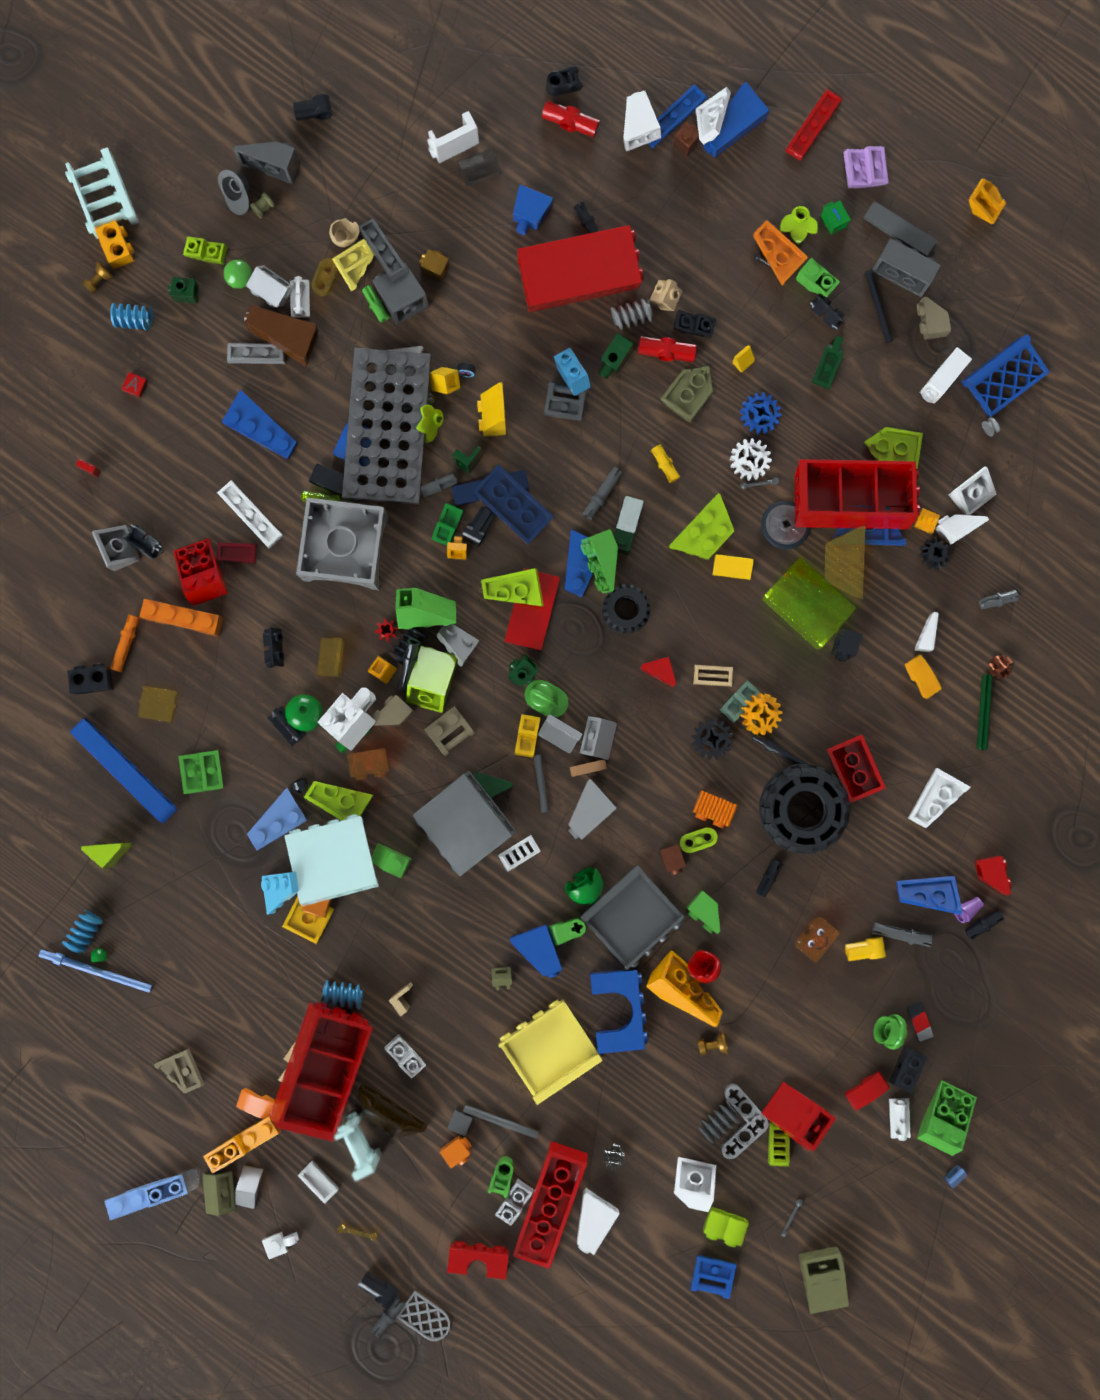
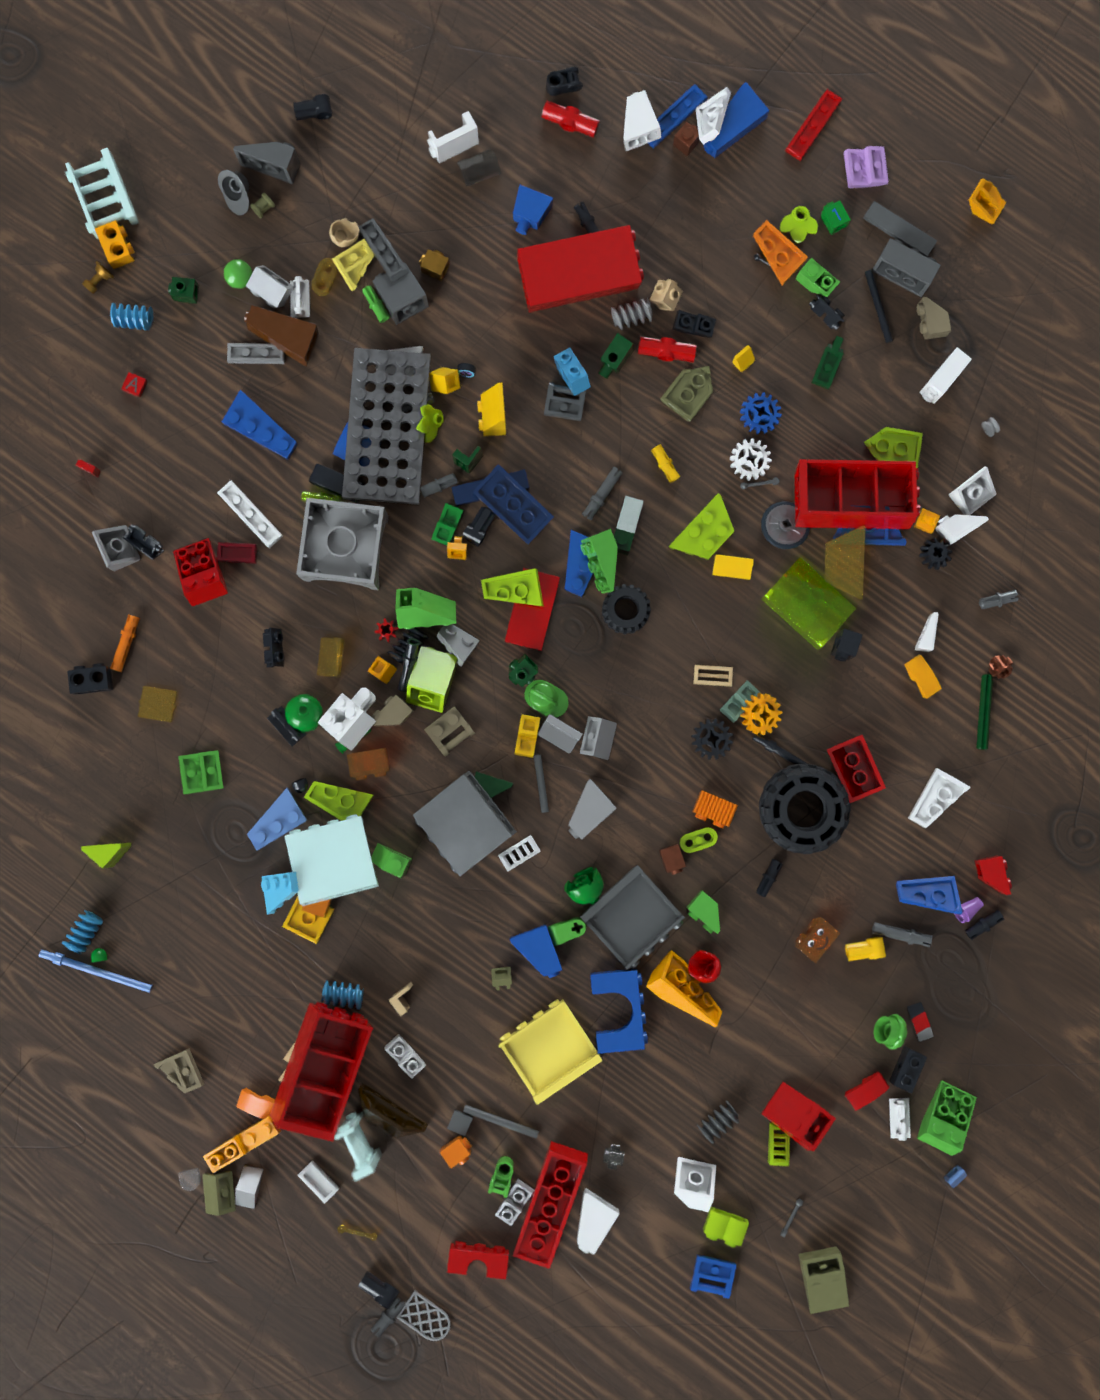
(123, 770): blue beam -> none
(146, 1196): light blue slope -> none
(181, 617): orange arch -> none
(205, 251): lime slope -> none
(277, 1244): white plate -> none
(588, 768): medium nougat beam -> none
(661, 670): red slope -> none
(721, 1043): pearl gold piece -> none
(750, 1119): light grey beam -> none
(998, 361): blue fence -> none

